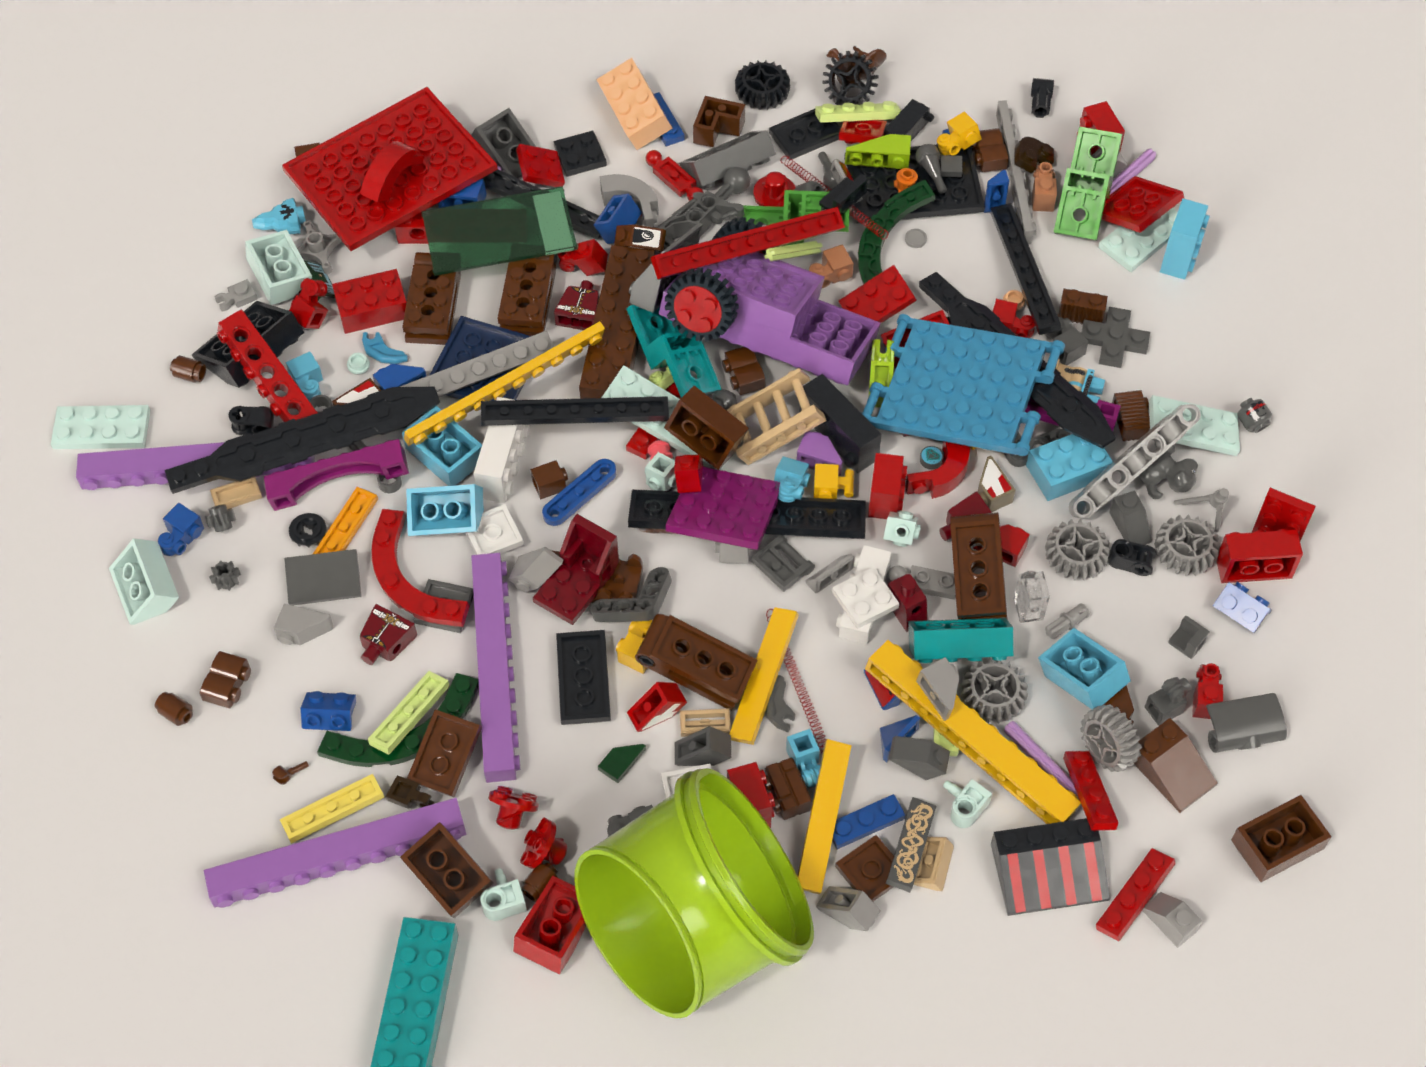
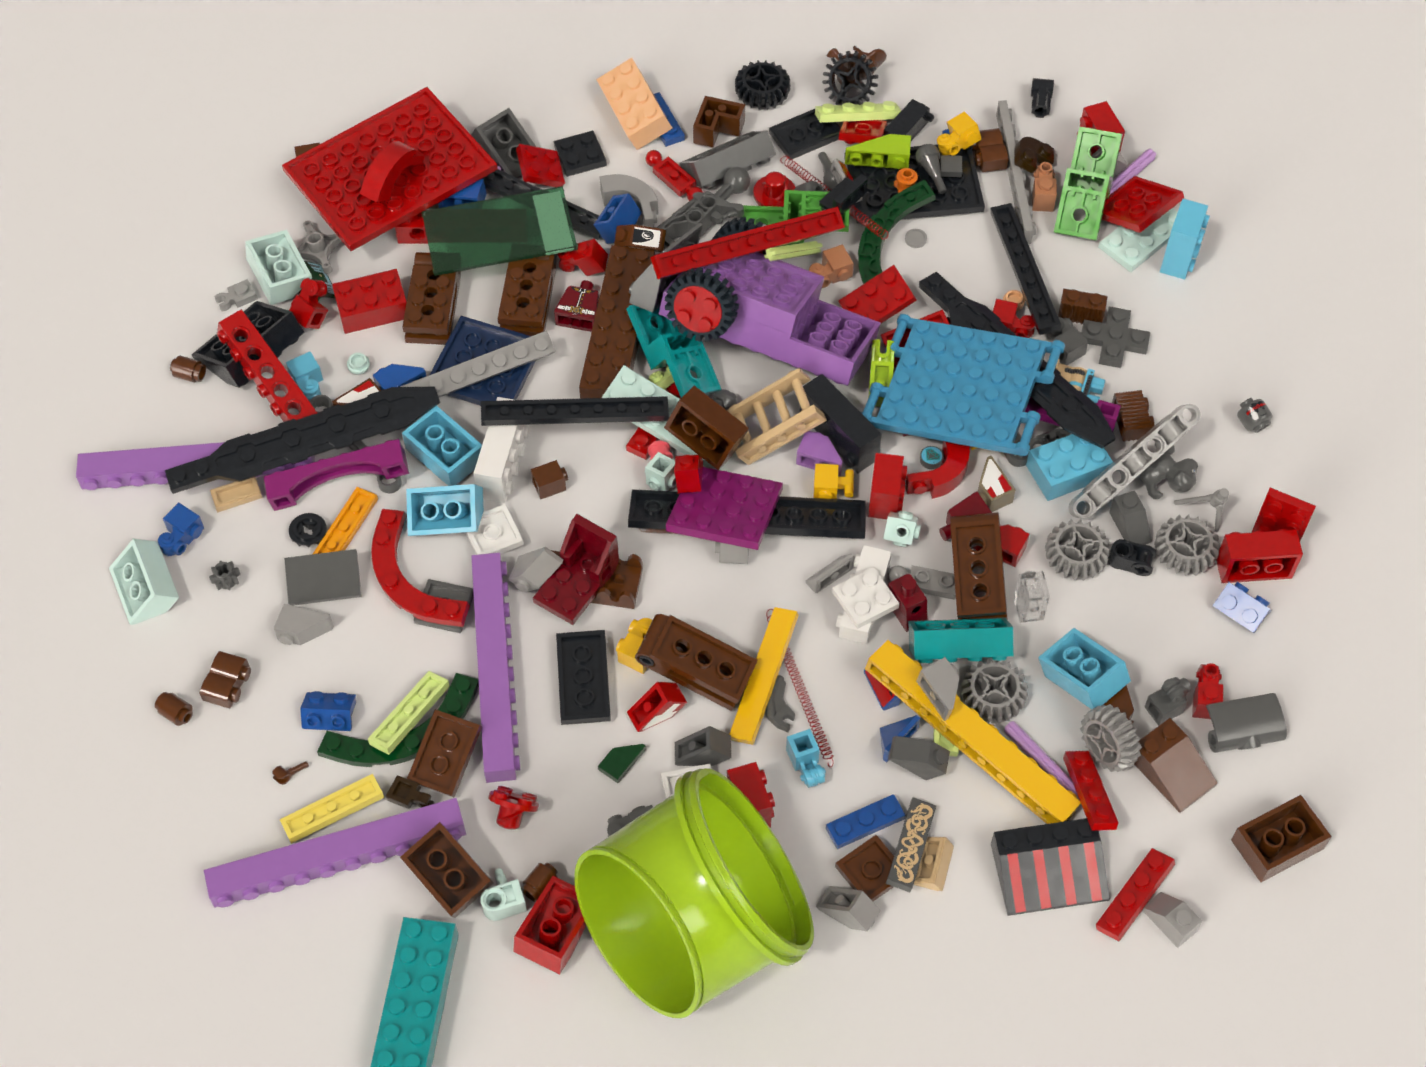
(100, 427): light aqua plate -> none
(220, 518): dark grey gear -> none
(252, 420): black piece -> none
(282, 217): medium azure rock -> none
(378, 350): dark azure piece -> none
(385, 635): dark red torso -> none
(498, 388): yellow plate -> none
(543, 845): red plate -> none
(579, 492): blue plate -> none
(640, 608): dark grey beam -> none
(722, 725): tan tile -> none
(744, 370): reddish brown brick -> none
(777, 567): dark grey plate -> none
(787, 789): reddish brown brick -> none
(793, 479): medium azure brick -> none
(823, 816): yellow tile -> none
(972, 797): light aqua piece -> none
(996, 191): blue slope -> none
(1066, 621): light grey axle -> none
(1189, 637): dark grey panel -> none
(1214, 431): light aqua plate -> none

